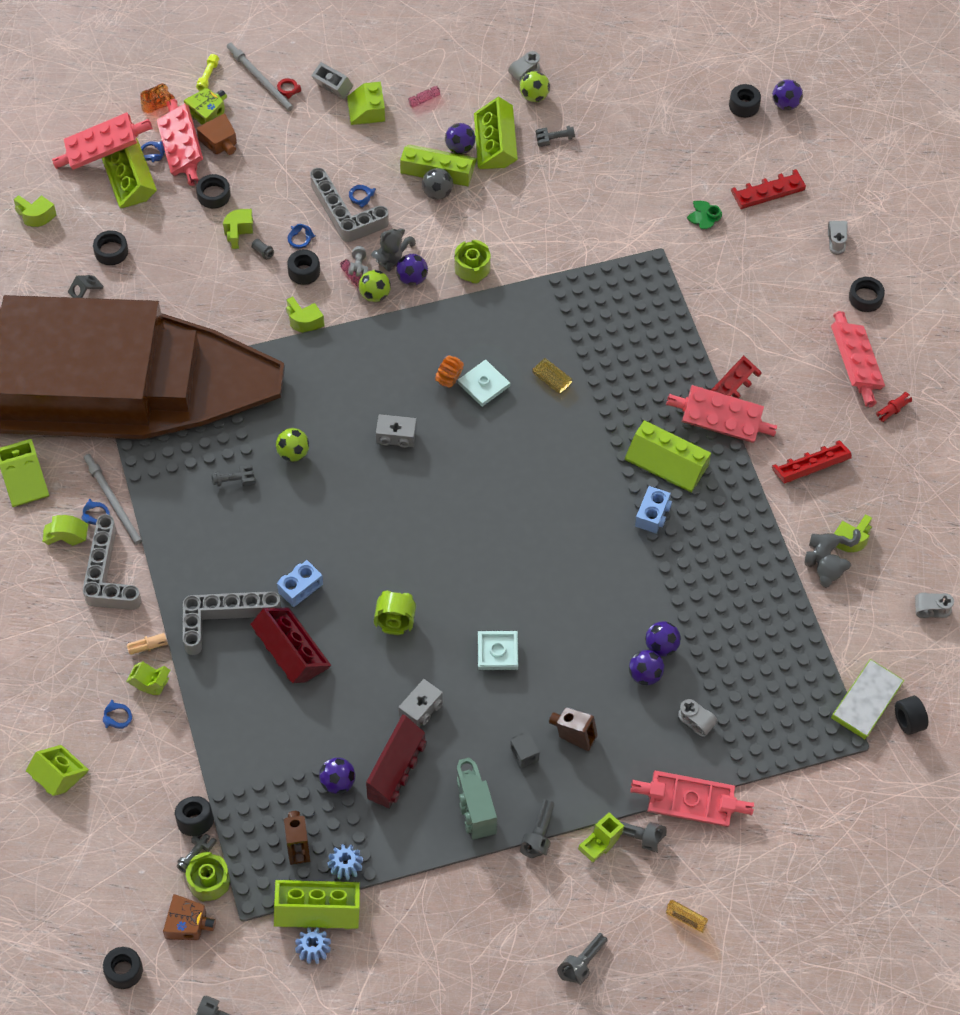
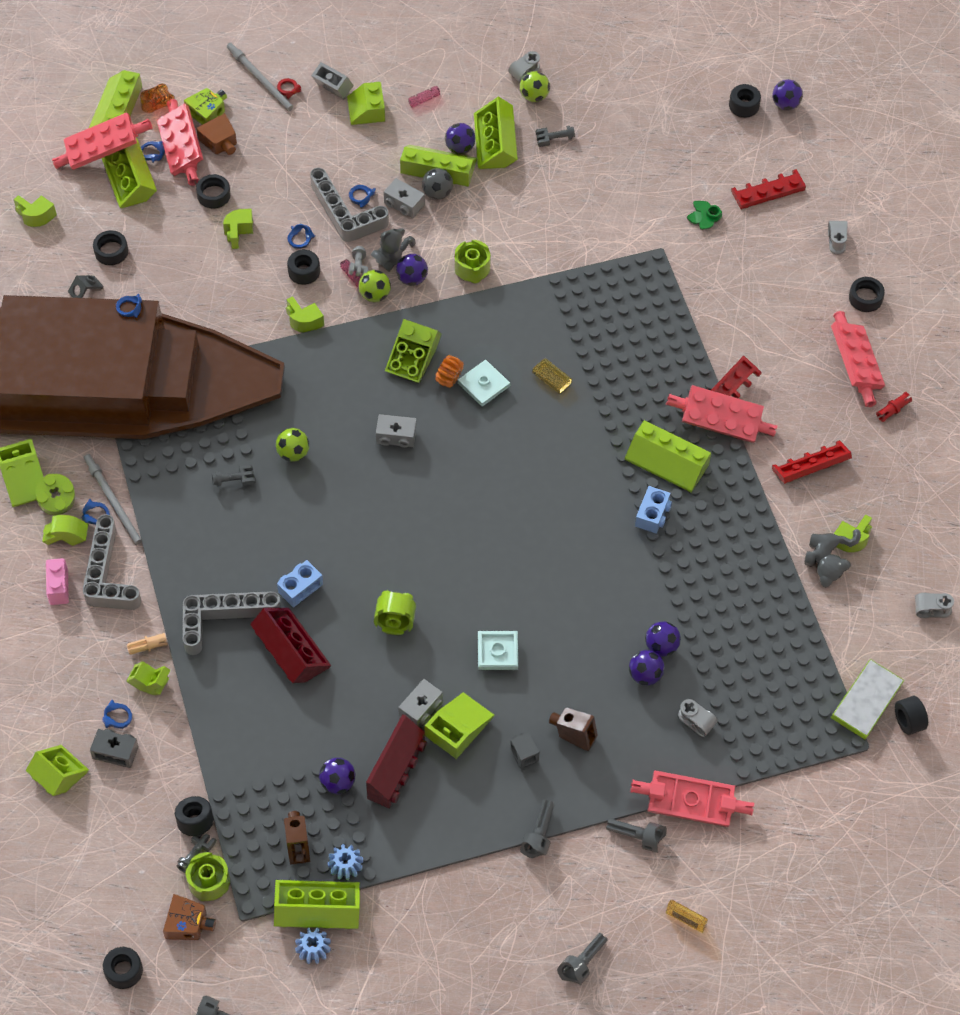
(51, 484): none -> lime brick
(57, 581): none -> bright pink brick
(114, 748): none -> dark grey brick
(118, 96): none -> lime slope
(134, 299): none -> blue piece
(212, 62): neon yellow bar -> none
(263, 249): dark grey pin -> none
(404, 198): none -> light grey brick
(413, 350): none -> lime slope
(457, 724): none -> lime slope
(475, 802): sand green brick -> none
(603, 838): lime brick -> none

